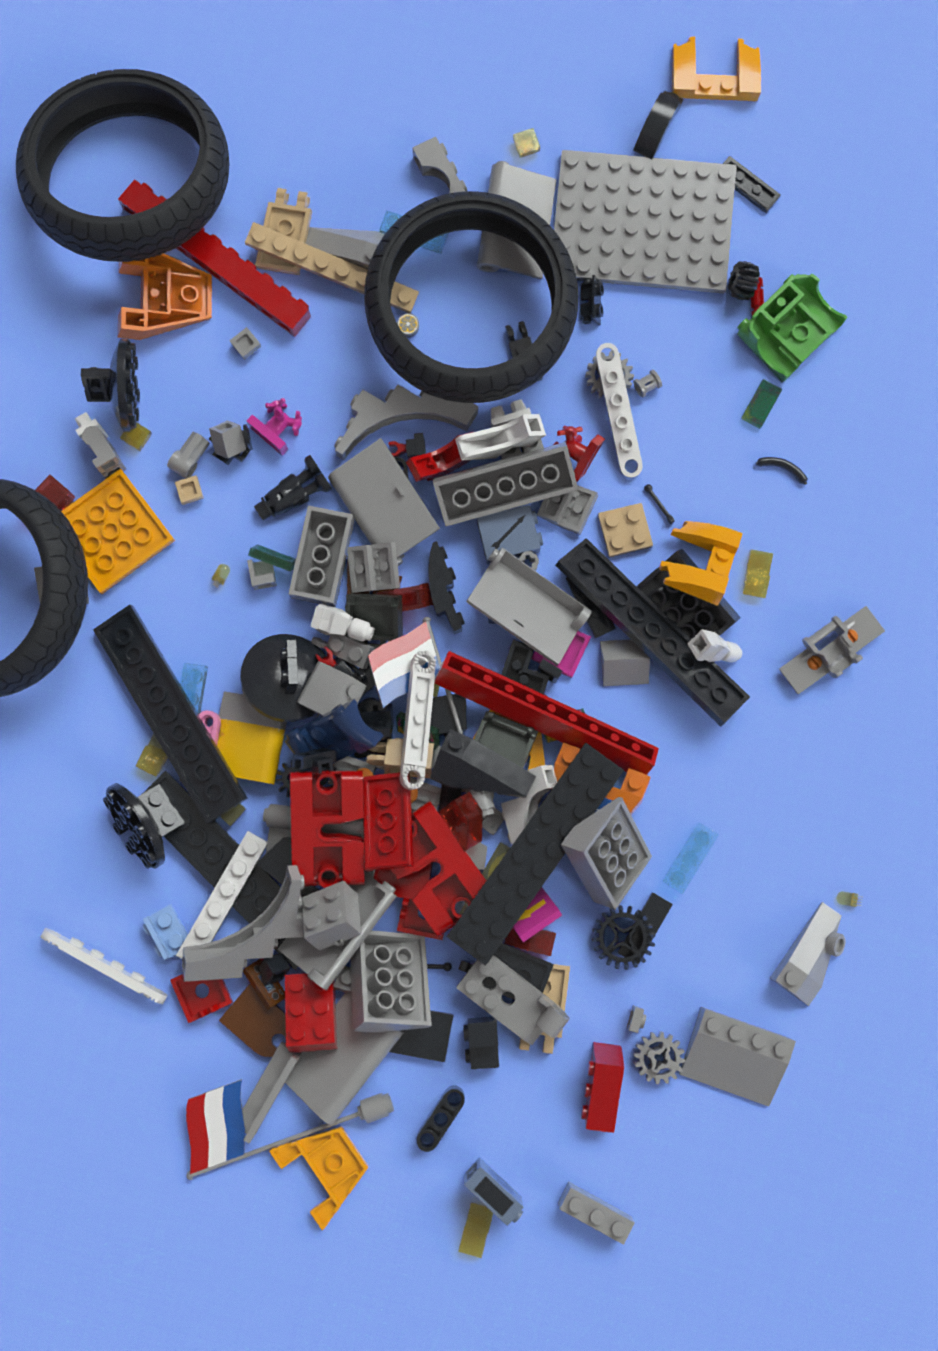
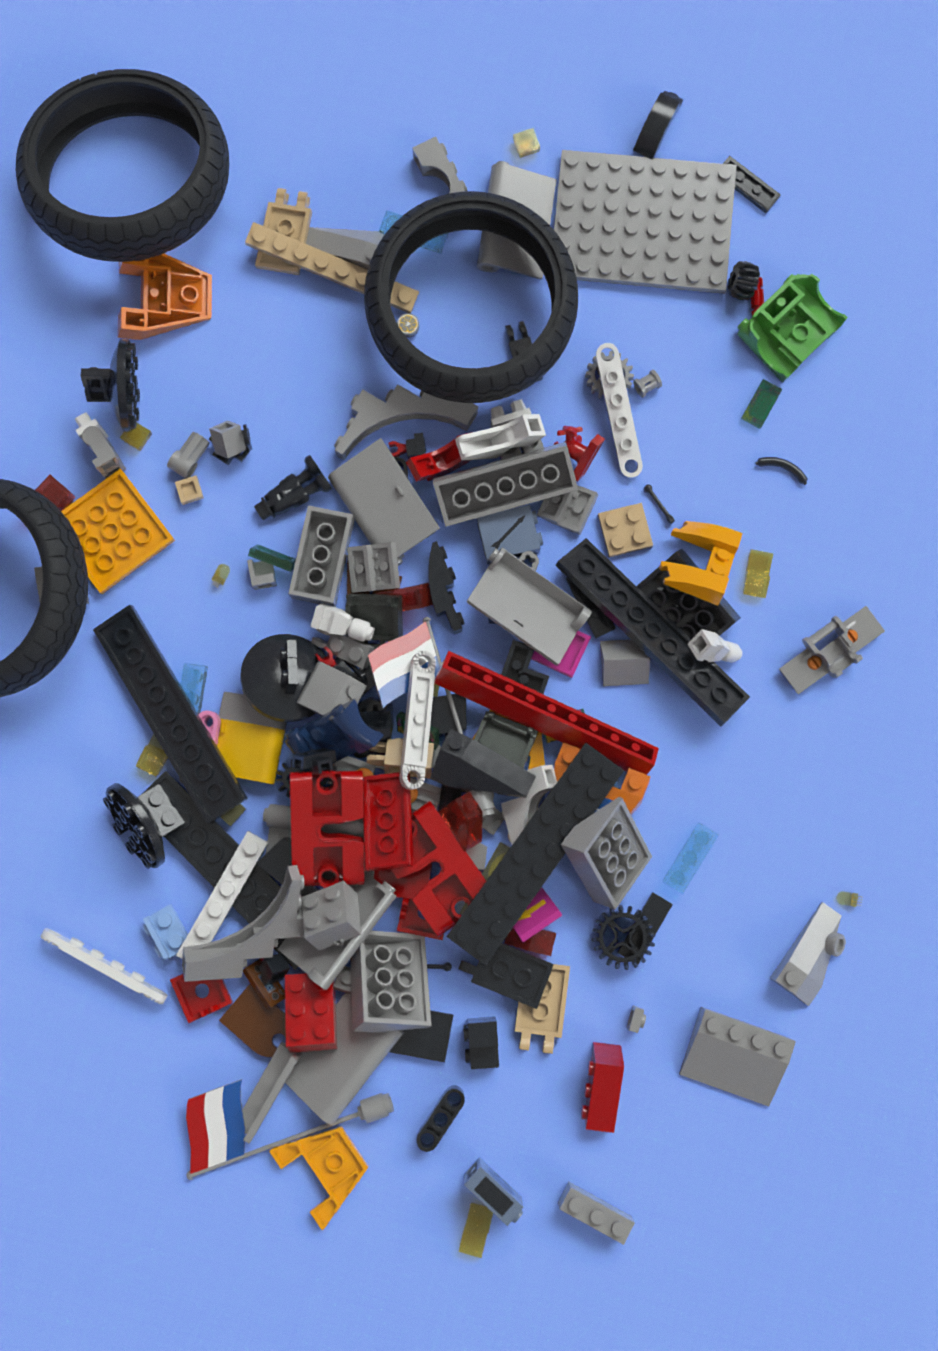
(228, 267): red brick -> none
(245, 343): light grey plate -> none
(276, 425): dark pink piece -> none
(527, 1015): light grey hinge -> none
(550, 670): black tile -> none
(591, 291): black hinge -> none
(664, 1048): light grey gear -> none
(742, 87): light orange wedge -> none

